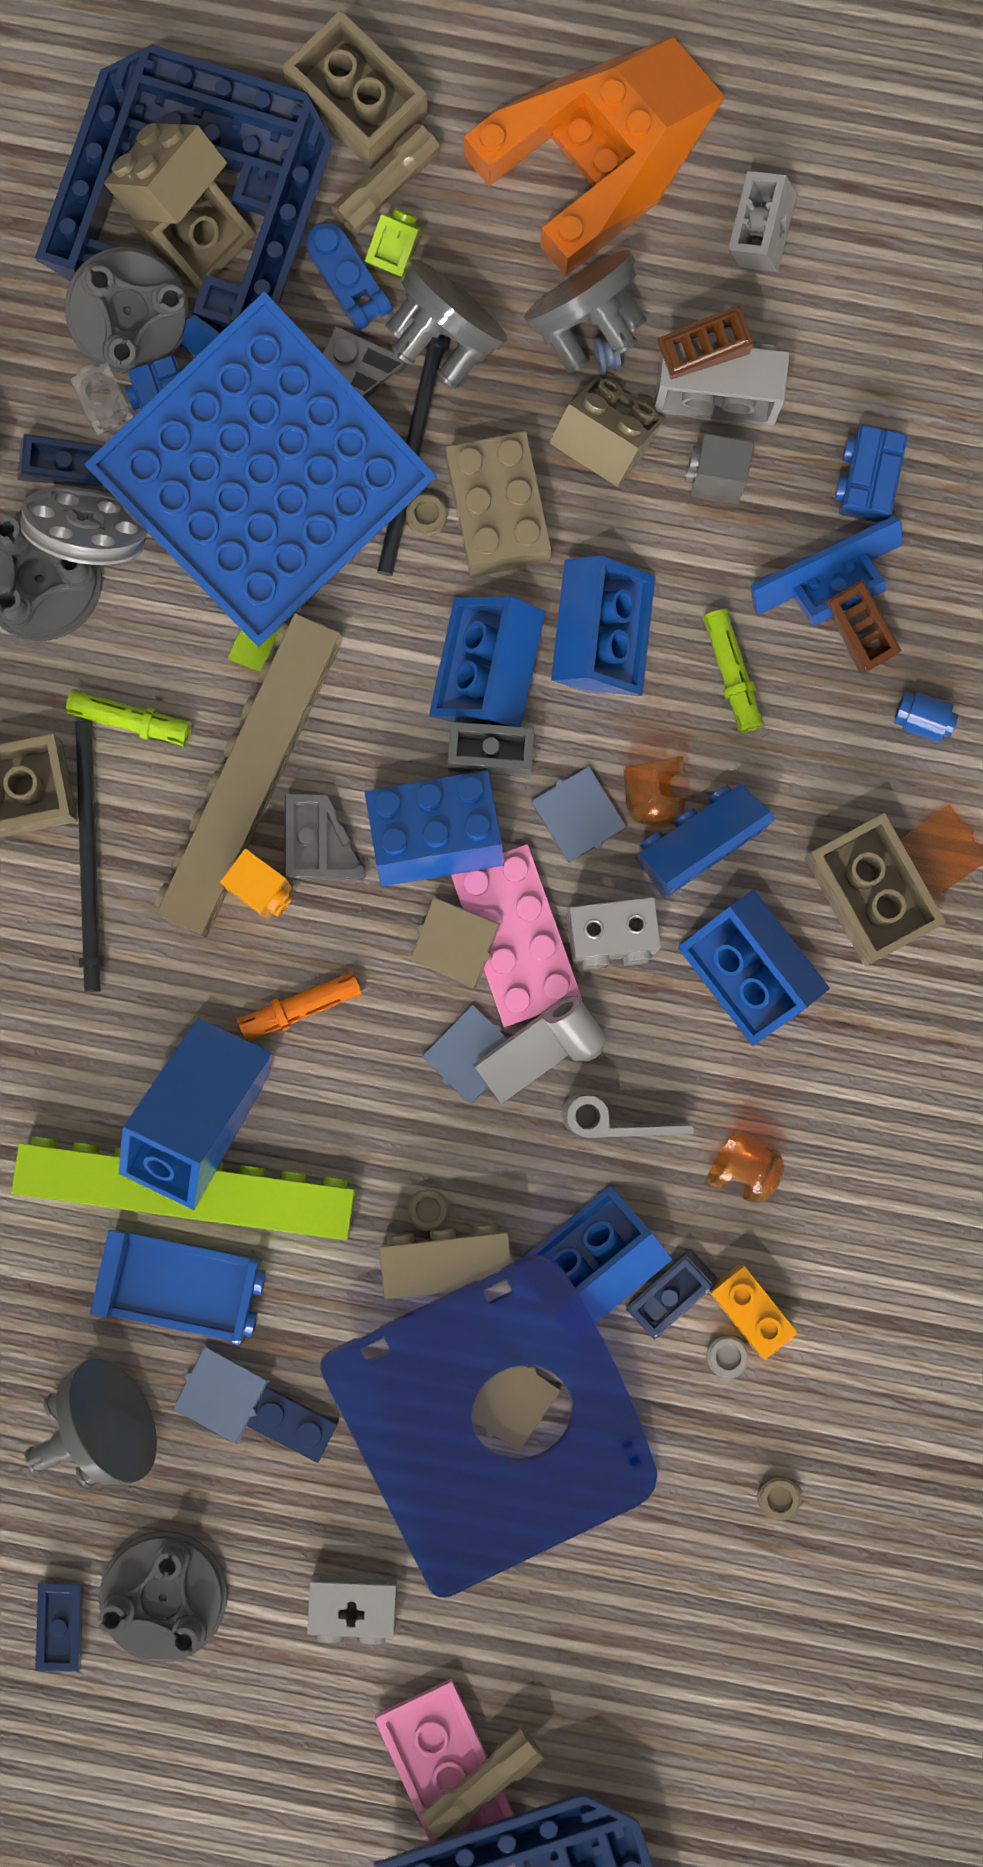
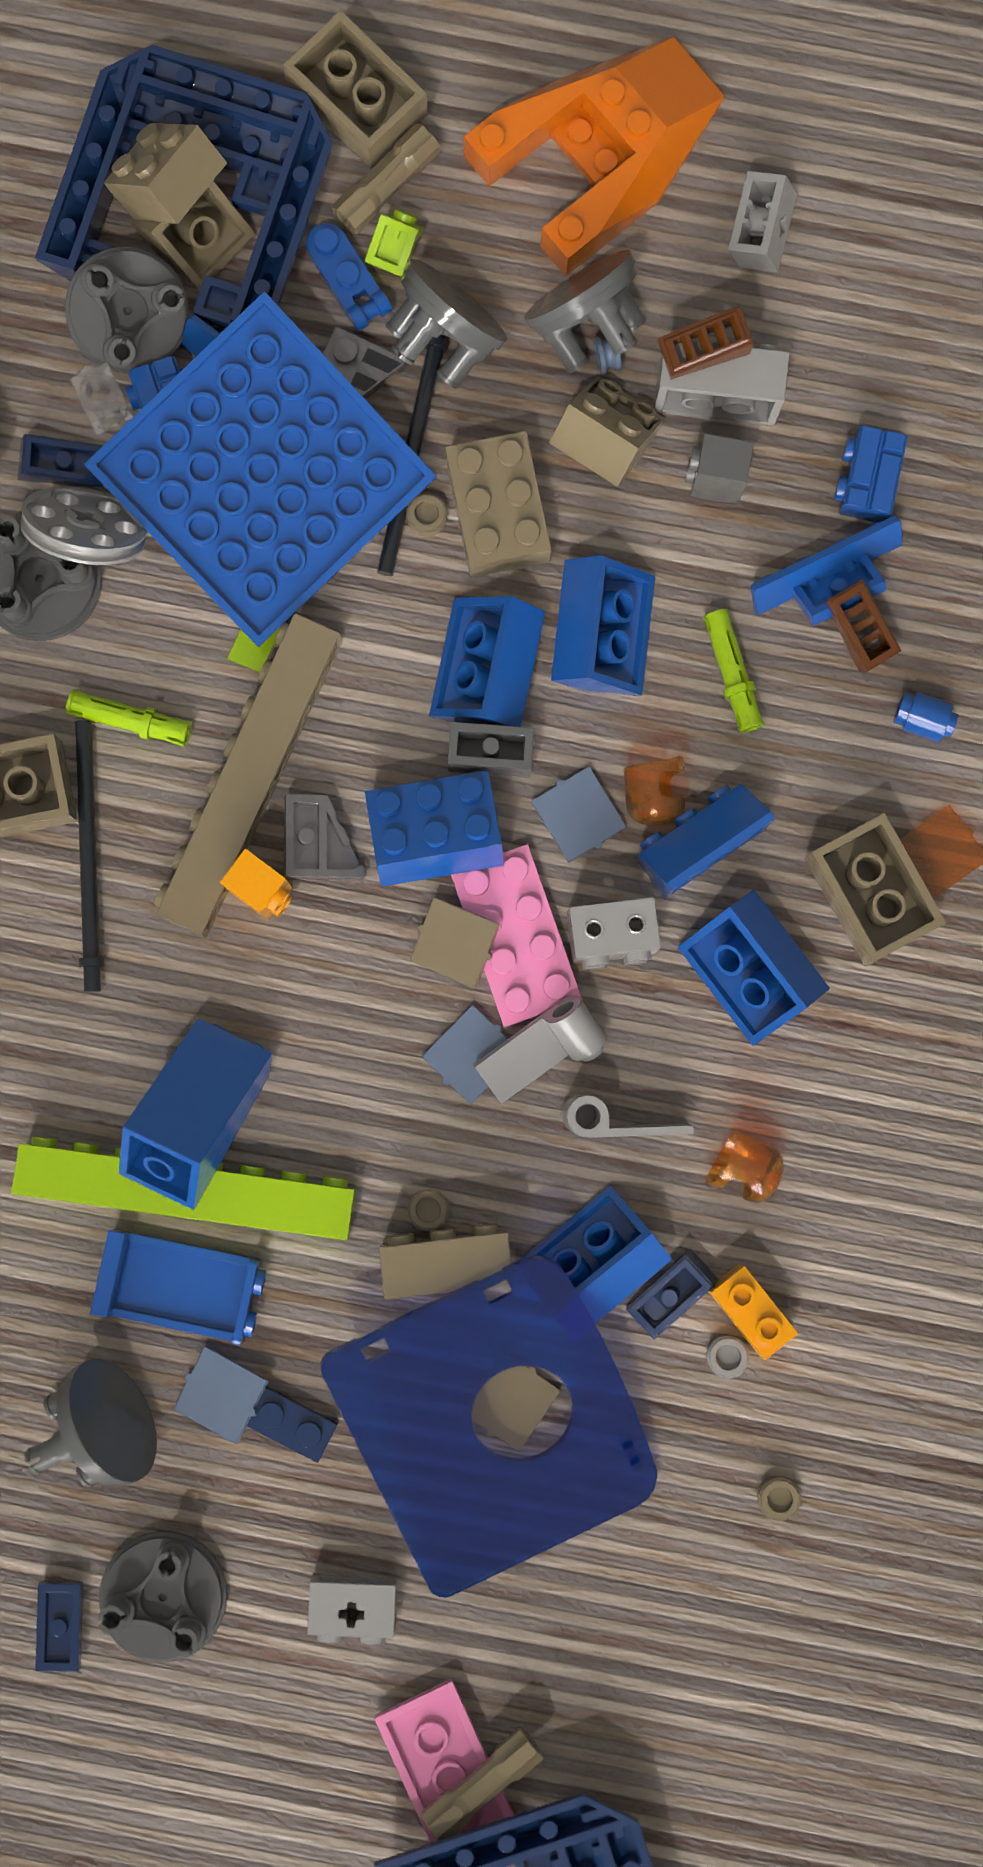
(306, 1003): orange pin -> none

